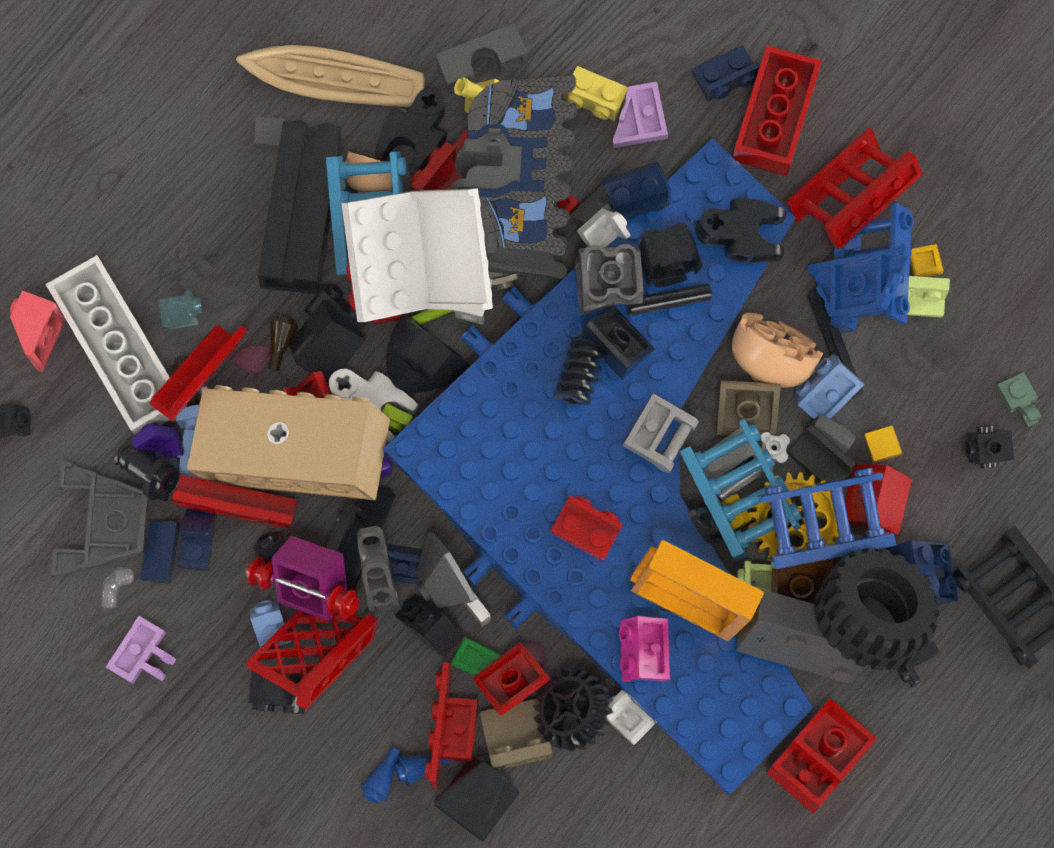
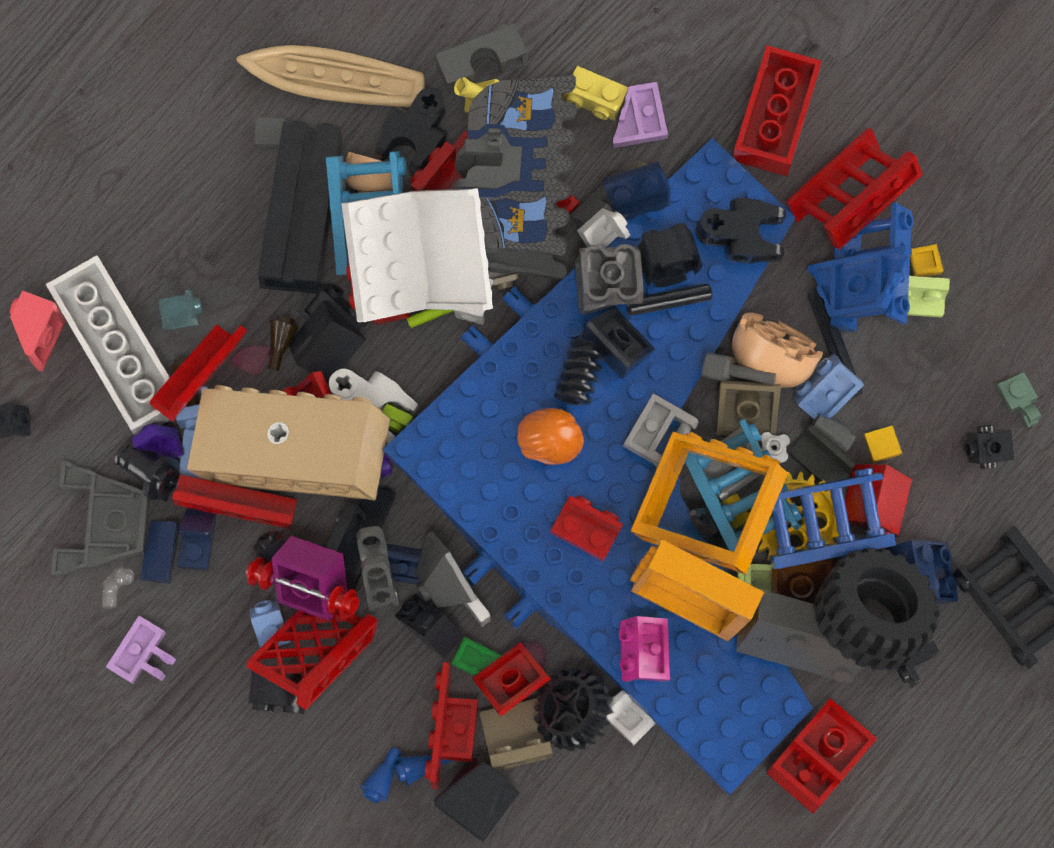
(419, 359): black brick -> none
(550, 436): none -> orange piece
(665, 479): none -> light orange window
(725, 369): none -> dark grey piece
(726, 73): dark blue bracket -> none

